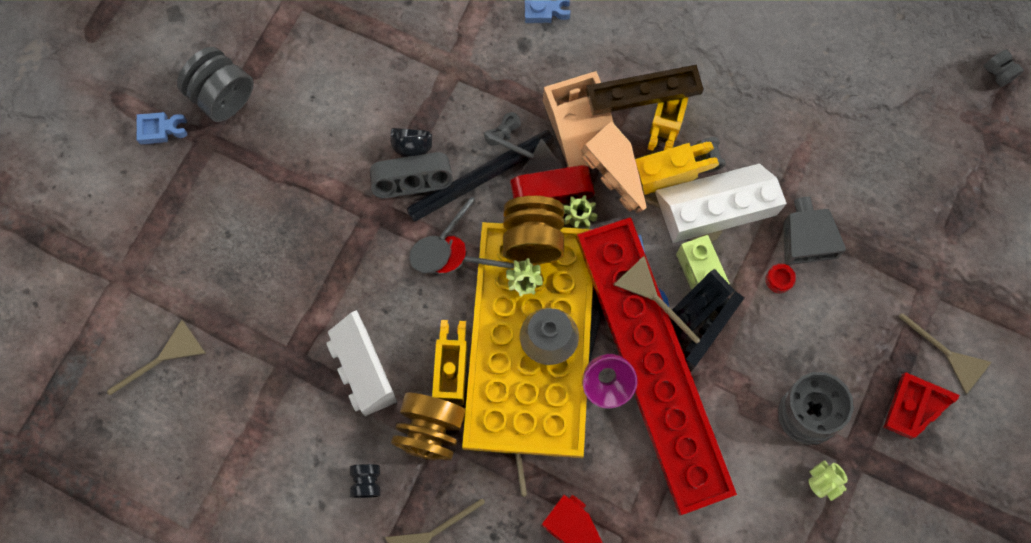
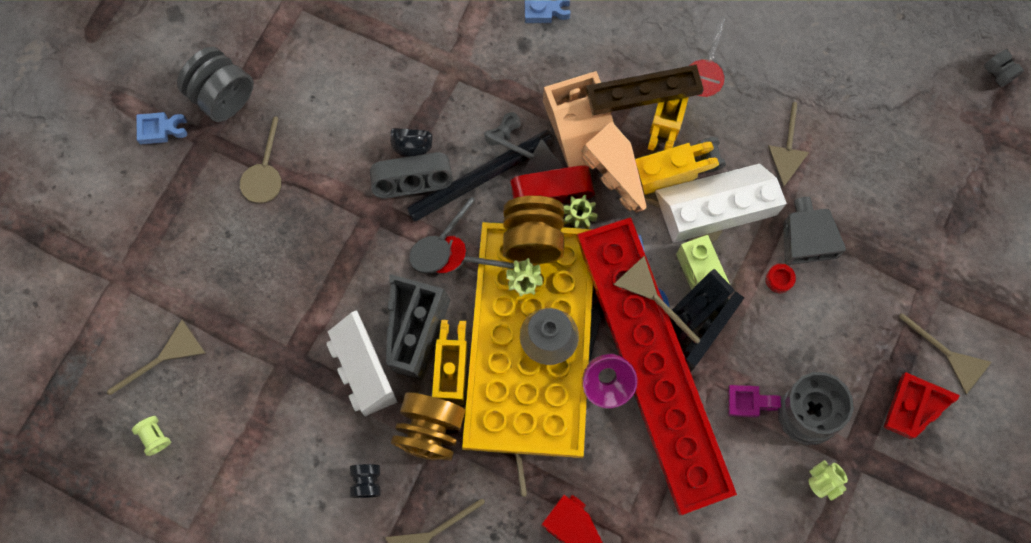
(151, 435): none -> yellowish green bush
(262, 182): none -> dark tan piece
(413, 324): none -> dark grey wedge
(709, 71): none -> clear piece
(746, 401): none -> magenta plate
(787, 159): none -> dark tan piece

